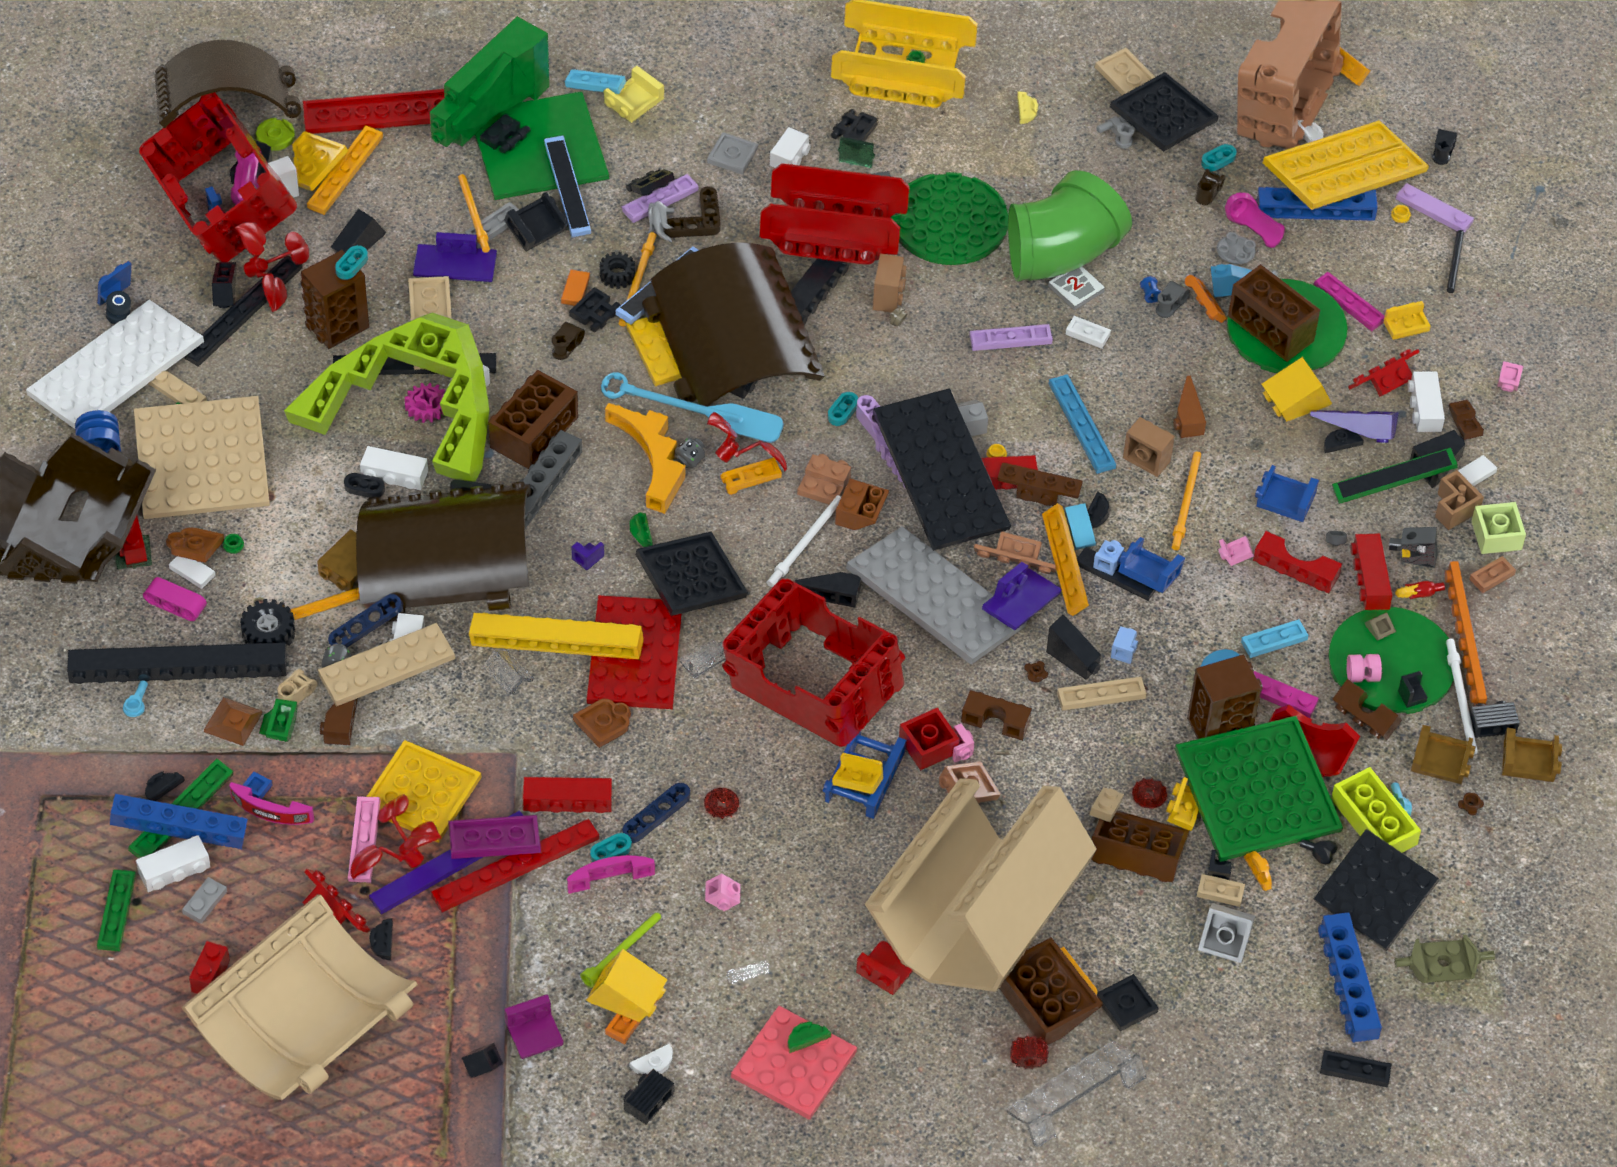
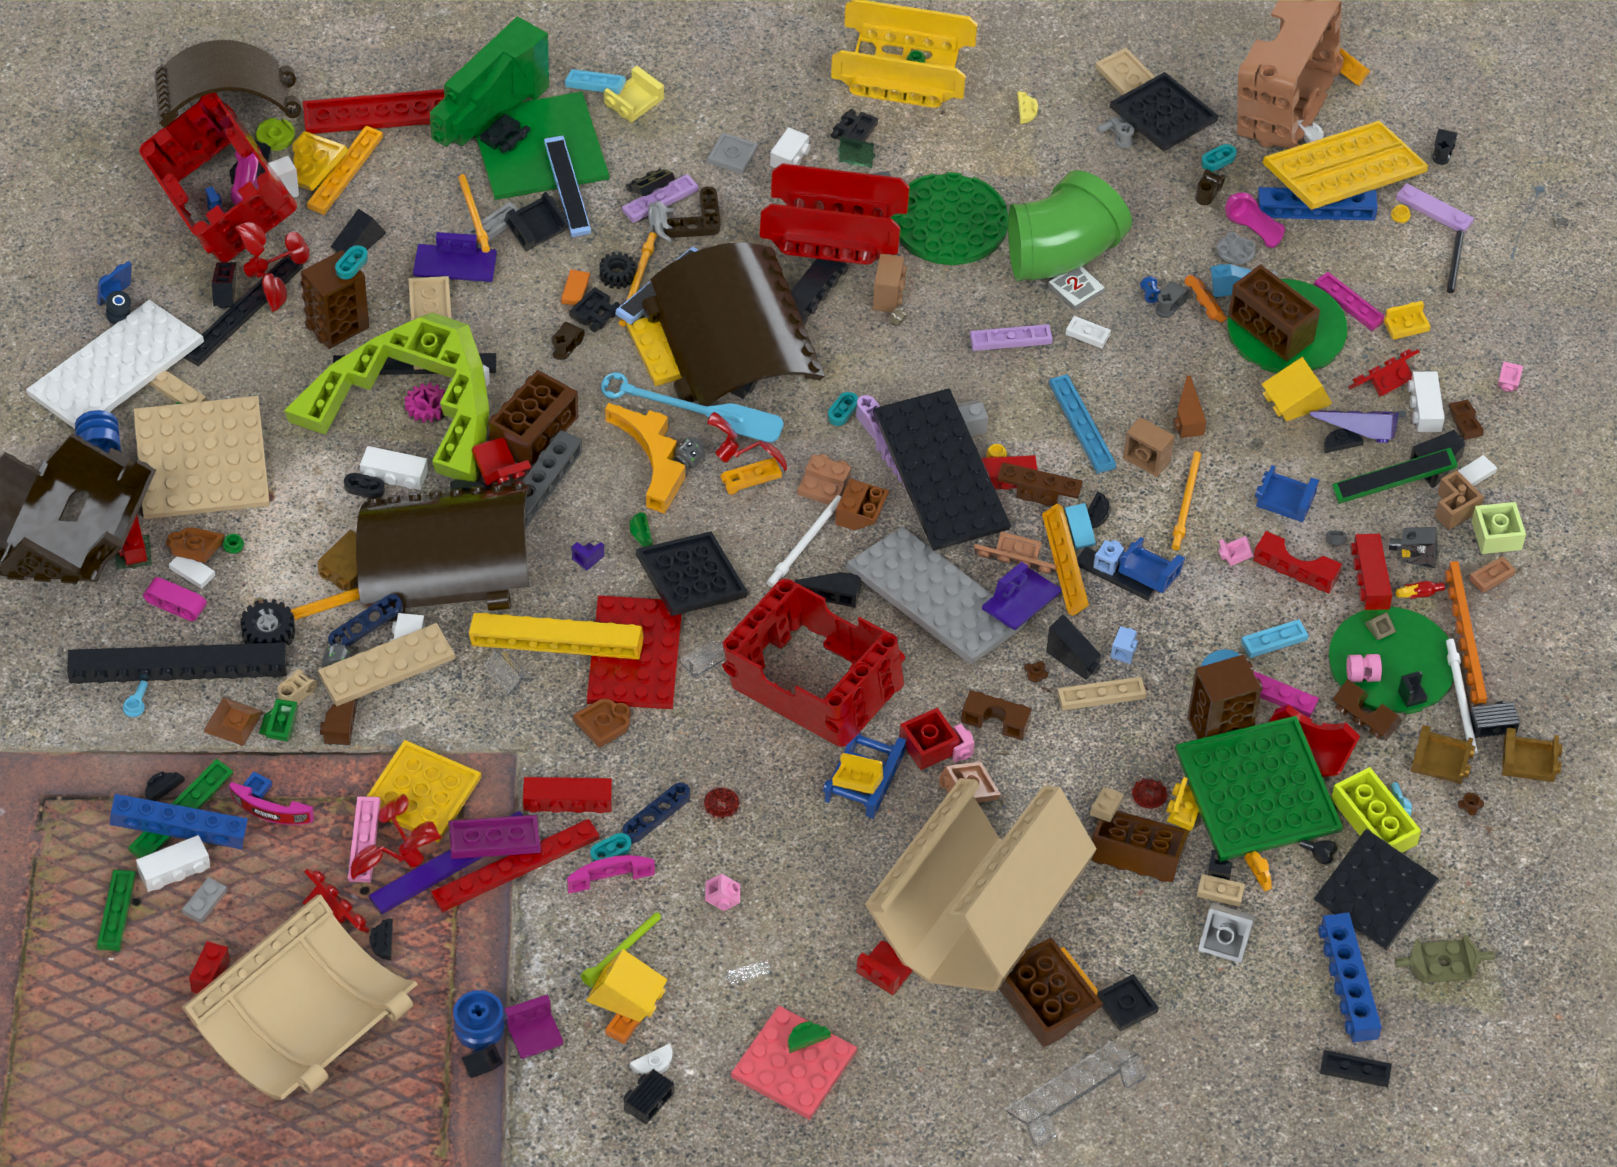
(478, 1019): none -> blue wheel
(497, 462): none -> red bracket
(1029, 1052): clear red gear -> none

